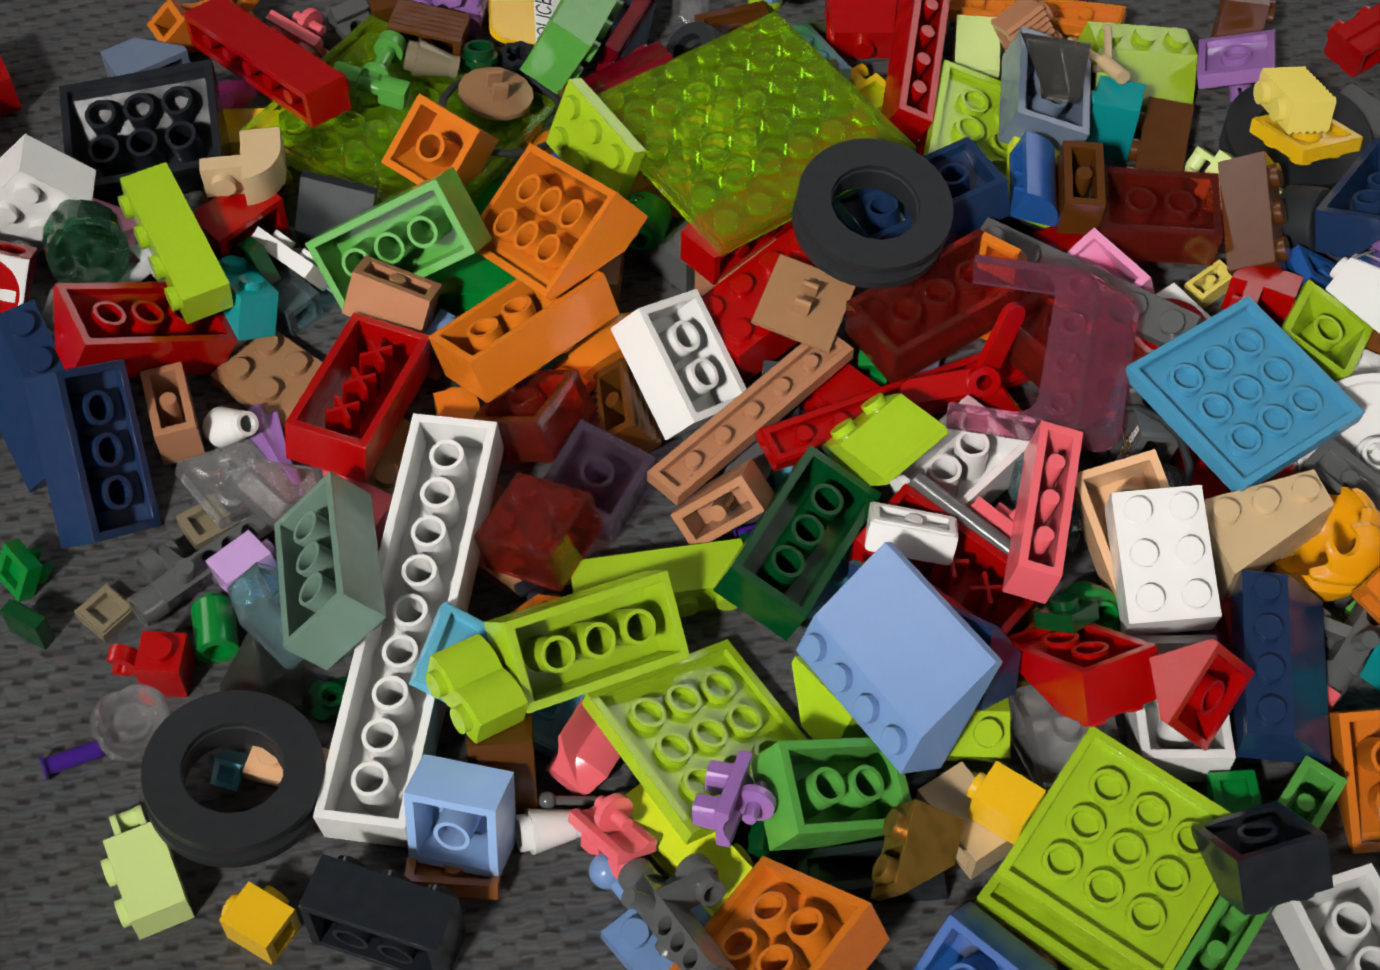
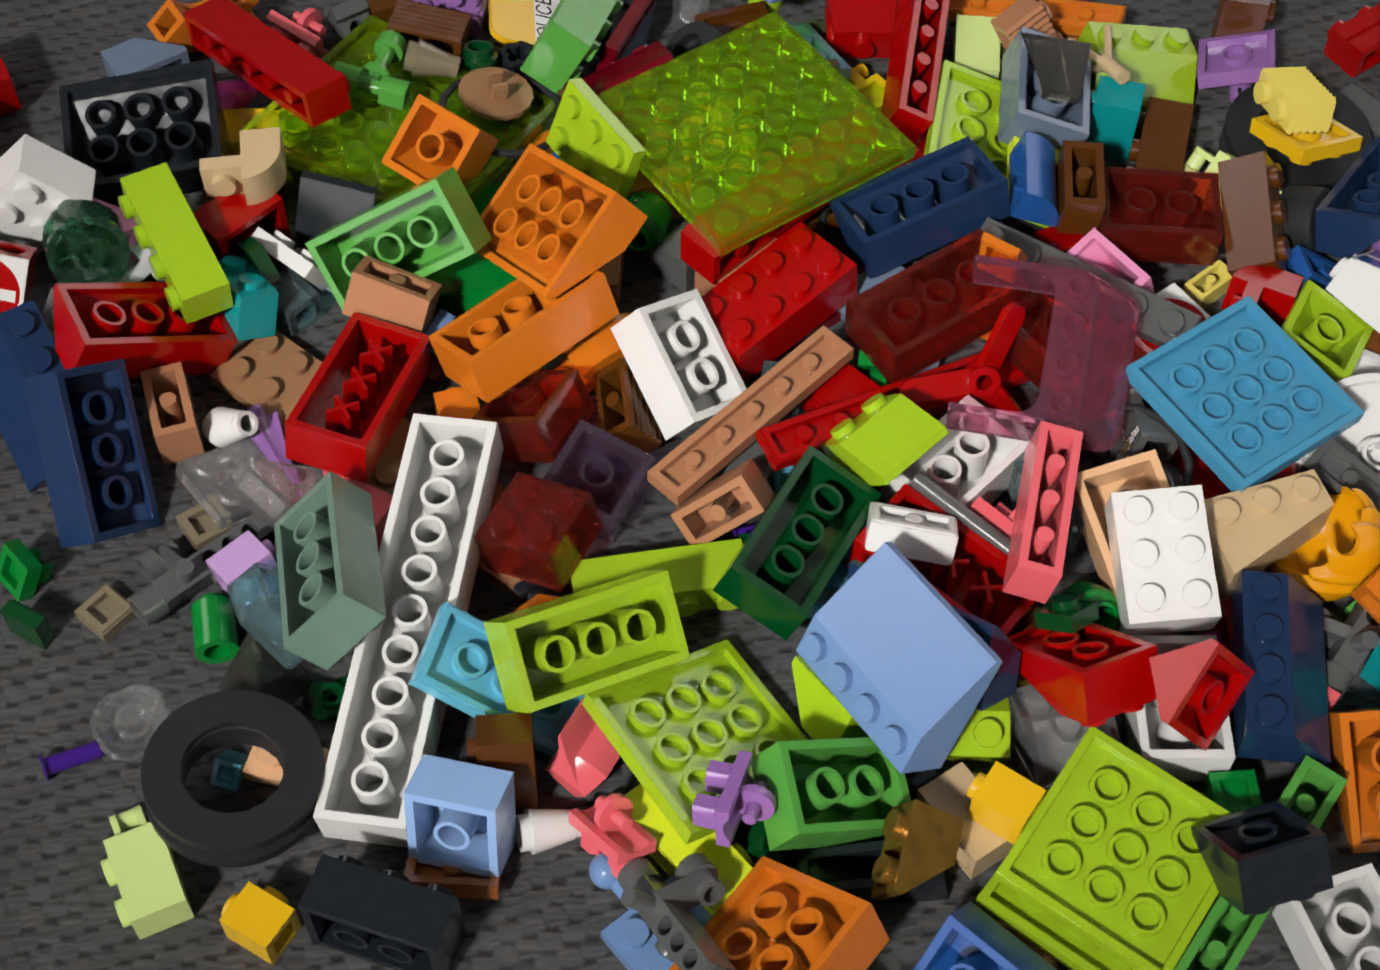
(161, 661): red brick -> none
(476, 688): lime brick -> none
(548, 800): dark grey hinge -> none
(803, 303): medium nougat piece -> none
(868, 260): black tyre -> none

